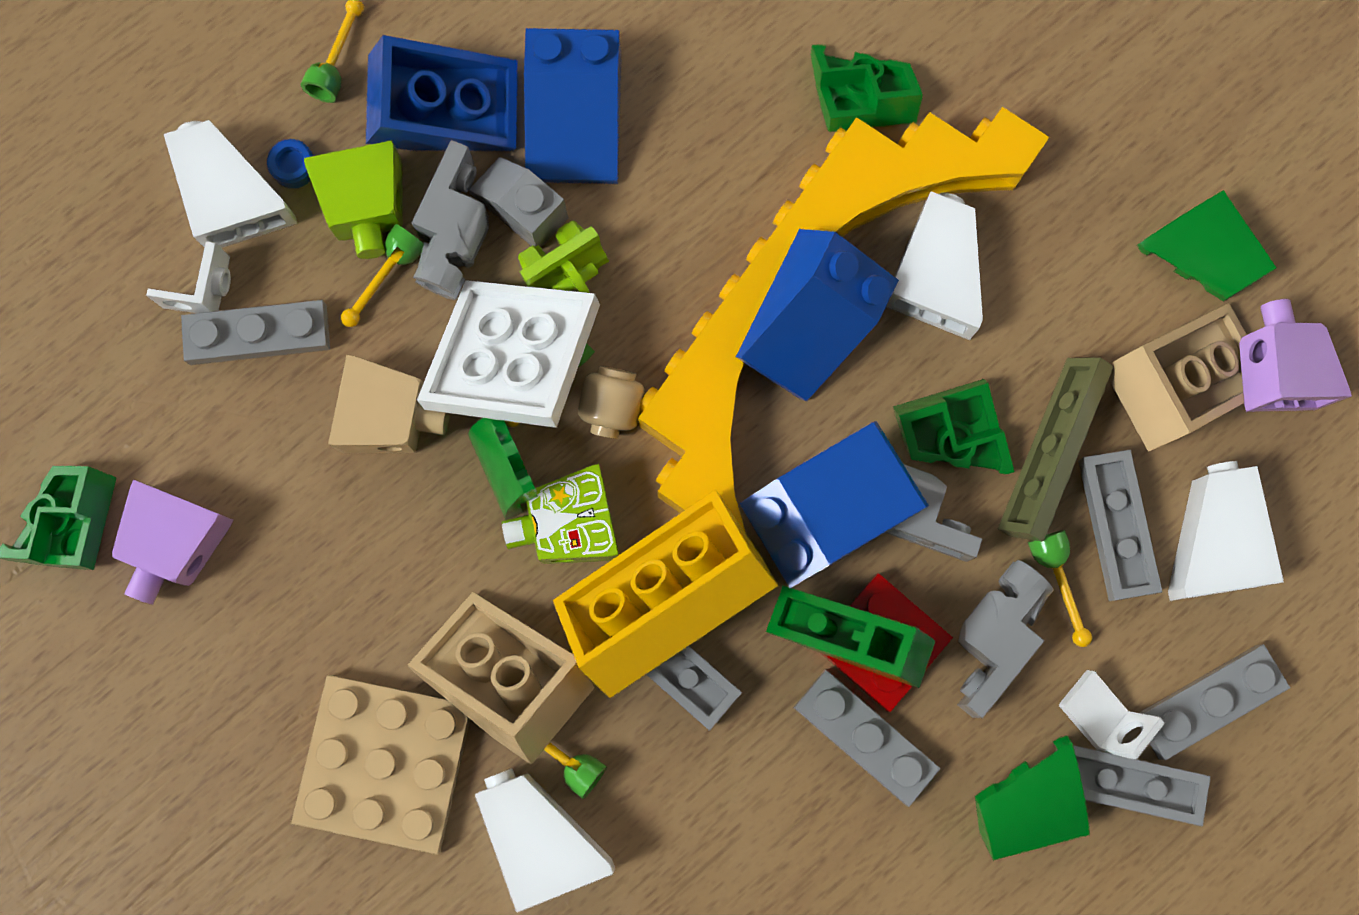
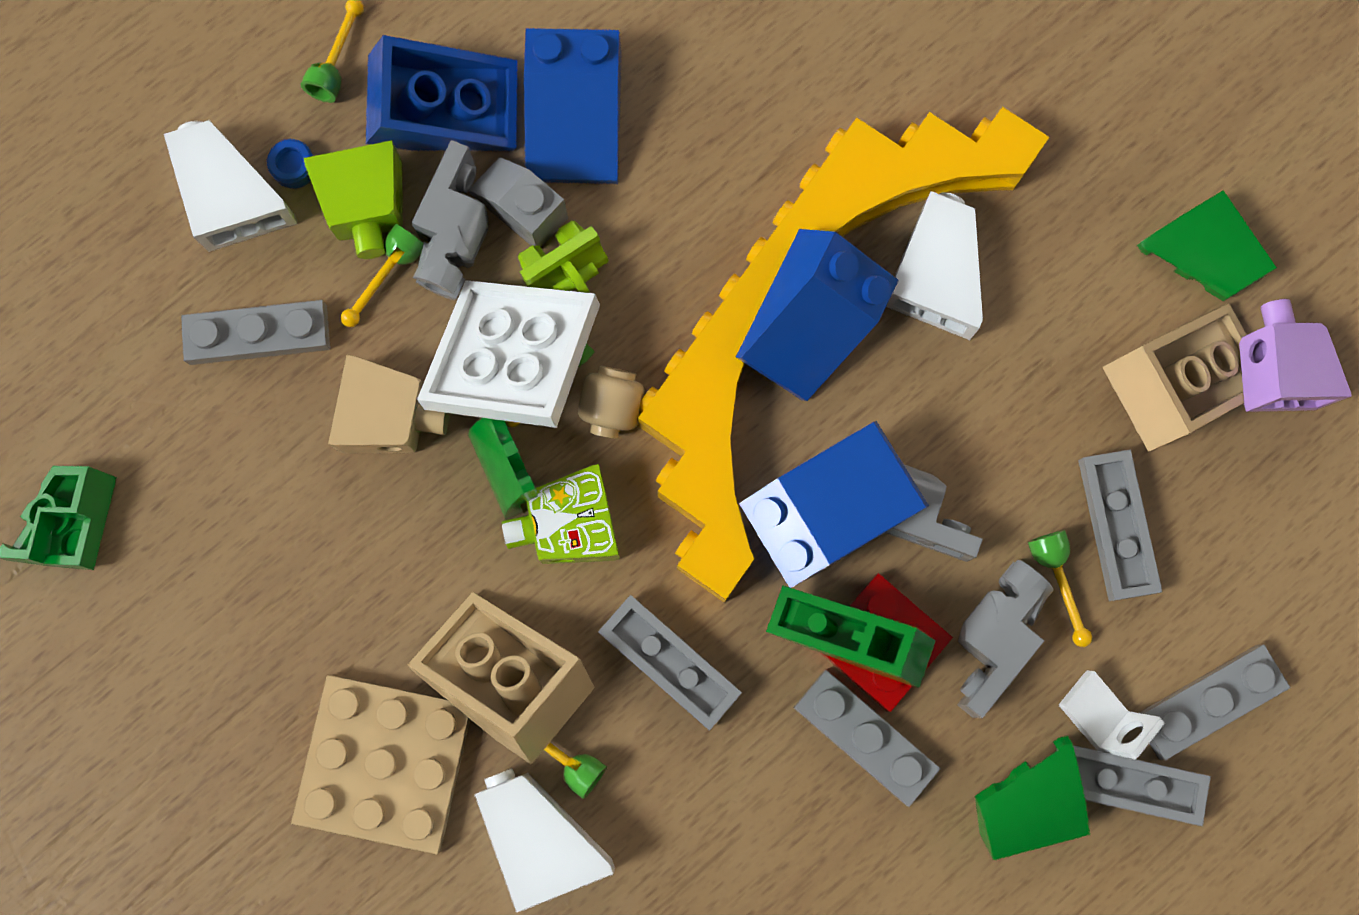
(164, 539): lavender torso -> none
(211, 285): white bracket -> none
(662, 594): yellow slope -> none
(865, 89): green slope -> none
(955, 428): green slope -> none
(1055, 448): olive plate -> none
(1225, 536): white slope -> none

